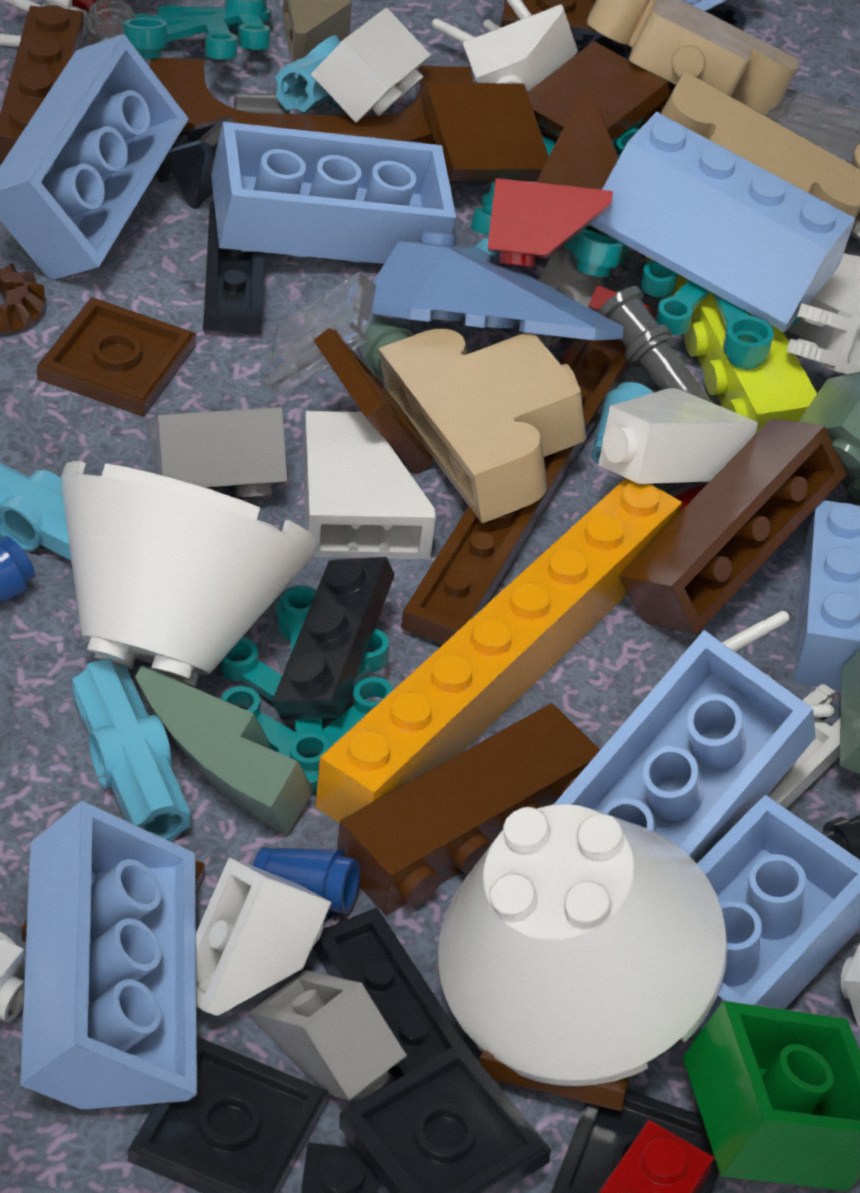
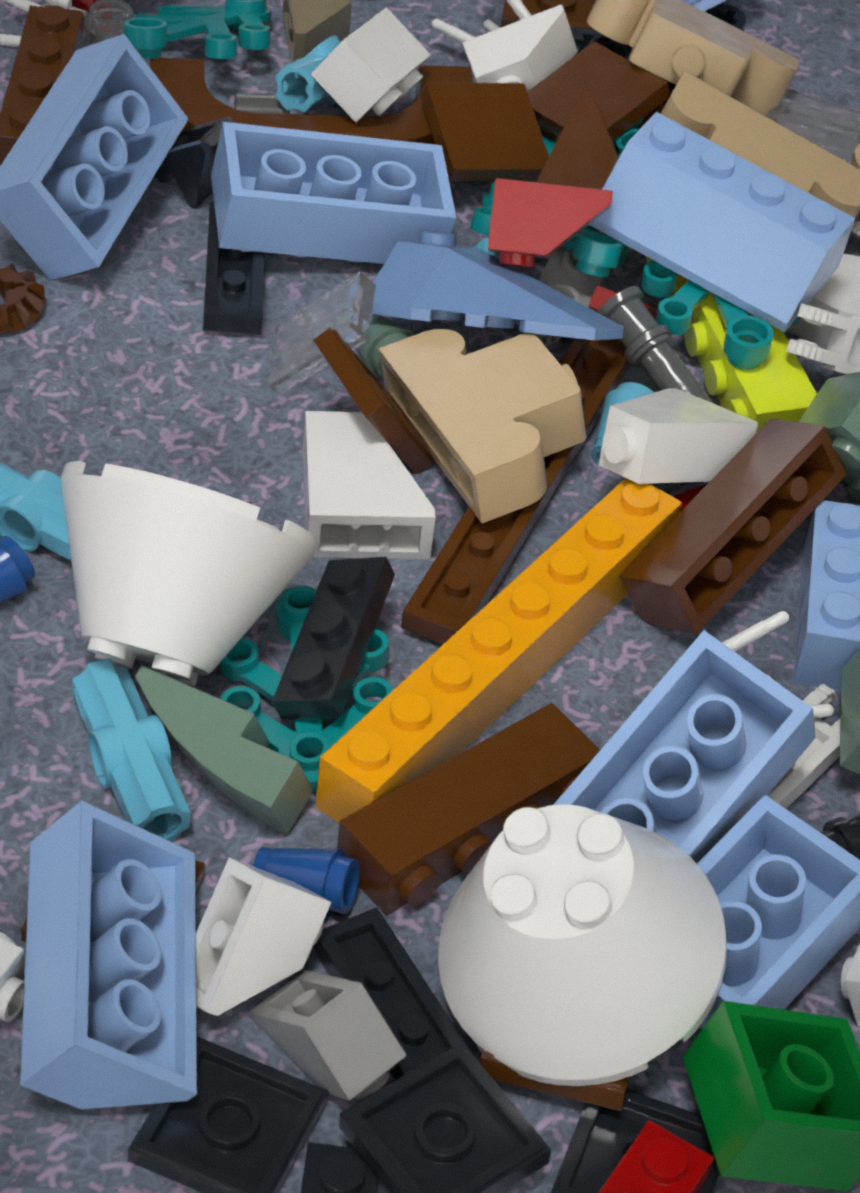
(116, 356): reddish brown tile -> none
(221, 449): light grey slope -> none

